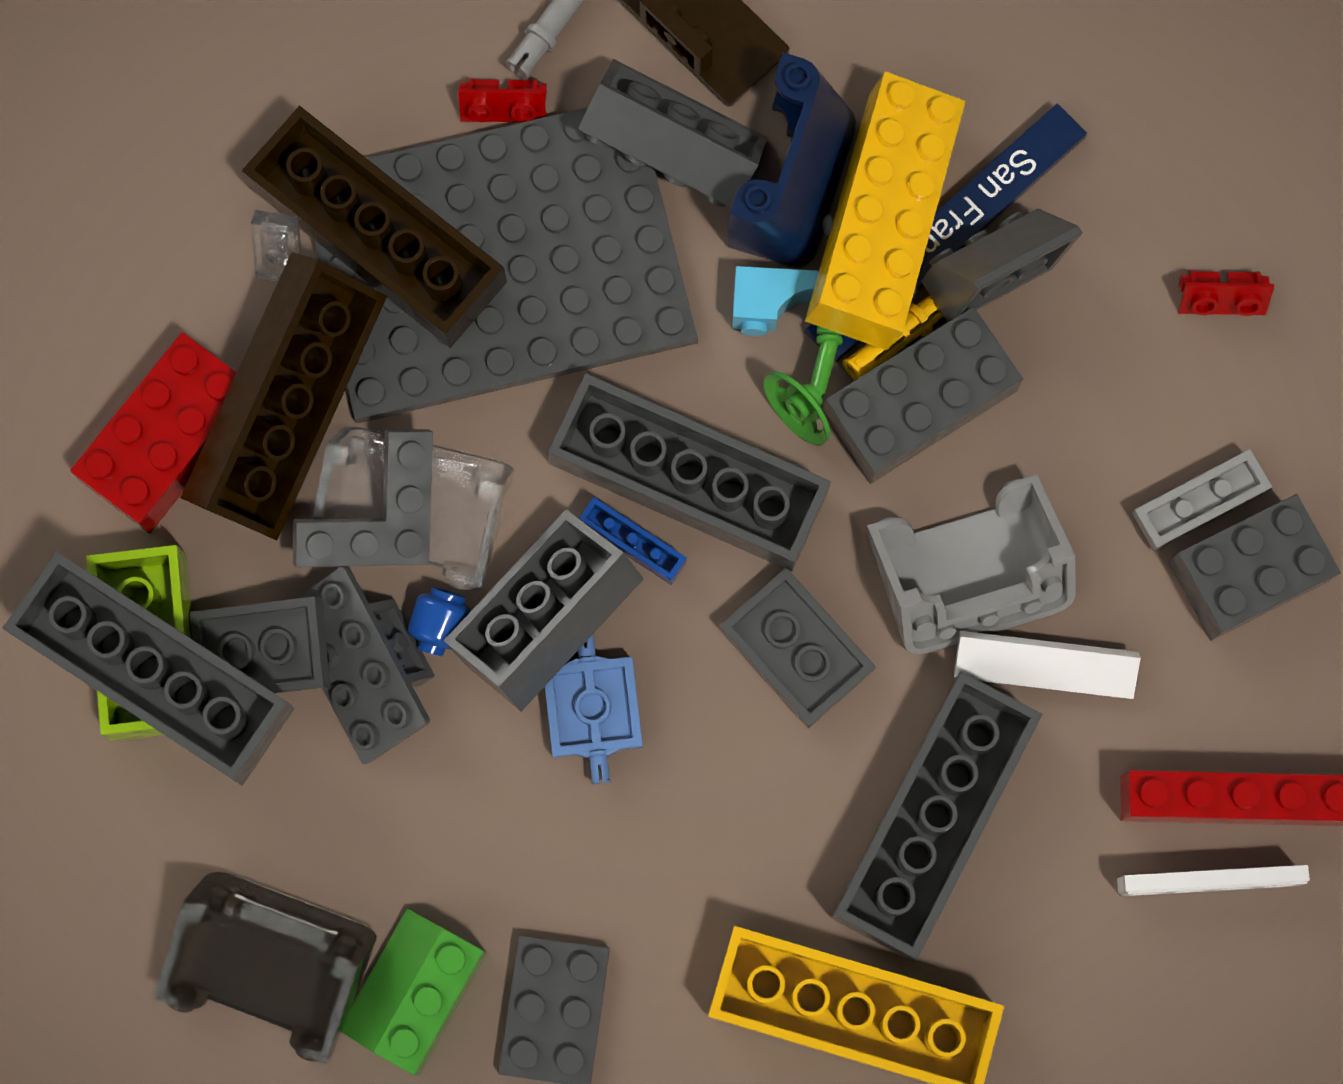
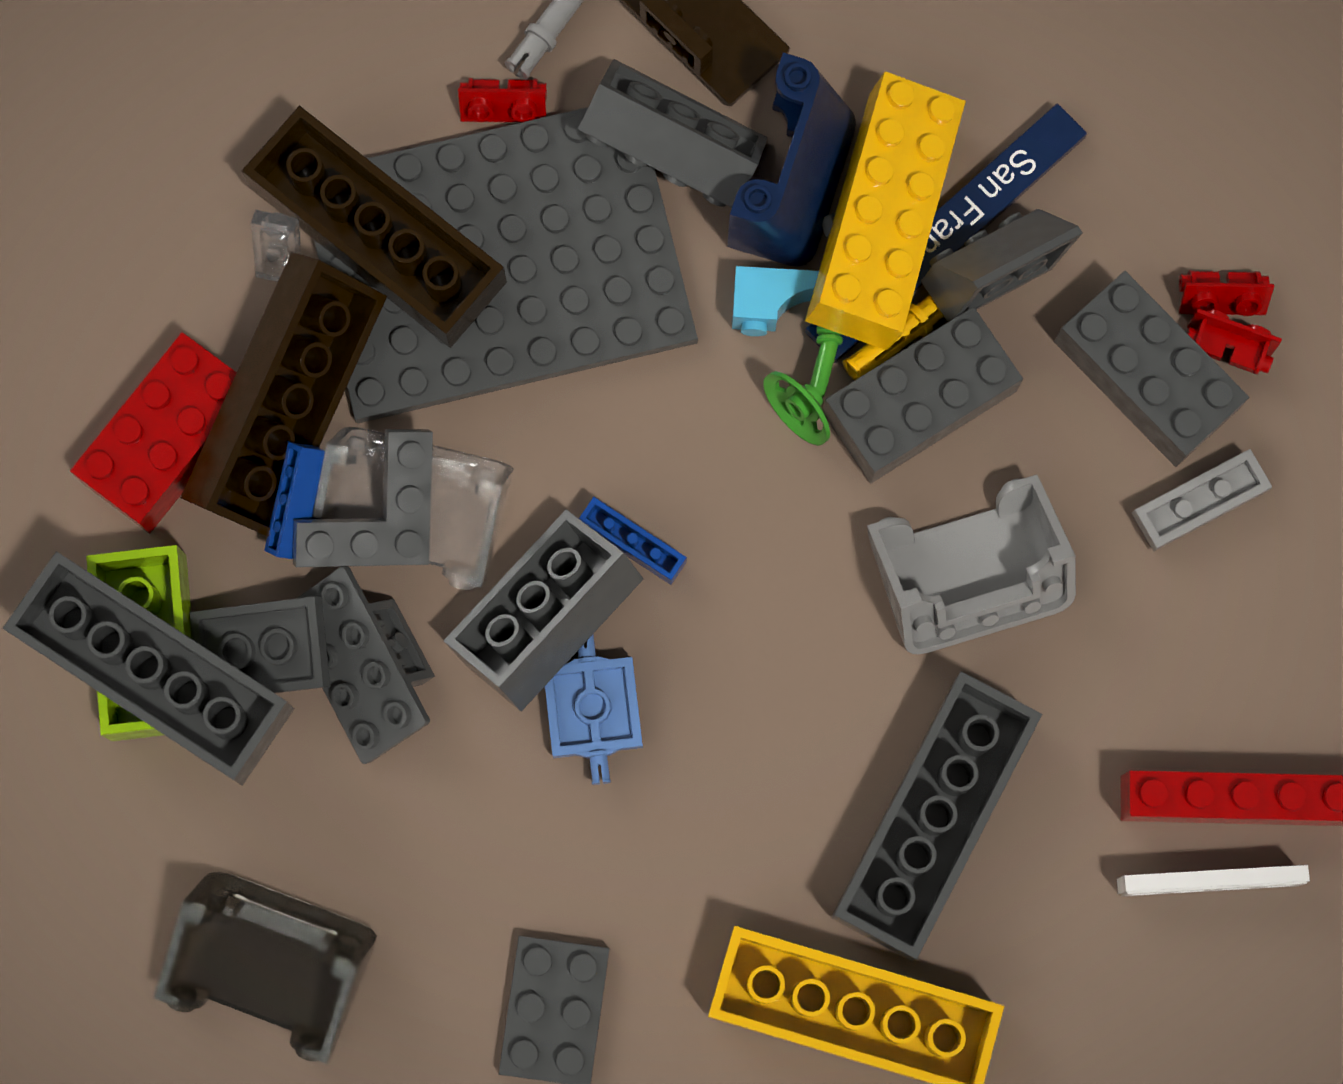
(294, 496): none -> blue piece
(412, 992): bright green slope -> none
(435, 618): blue head -> none
(688, 472): dark grey brick -> none
(797, 647): dark grey plate -> none
(1047, 664): white tile -> none
(1150, 368): none -> dark grey brick
(1250, 343): none -> red hinge
(1254, 567): dark grey brick -> none

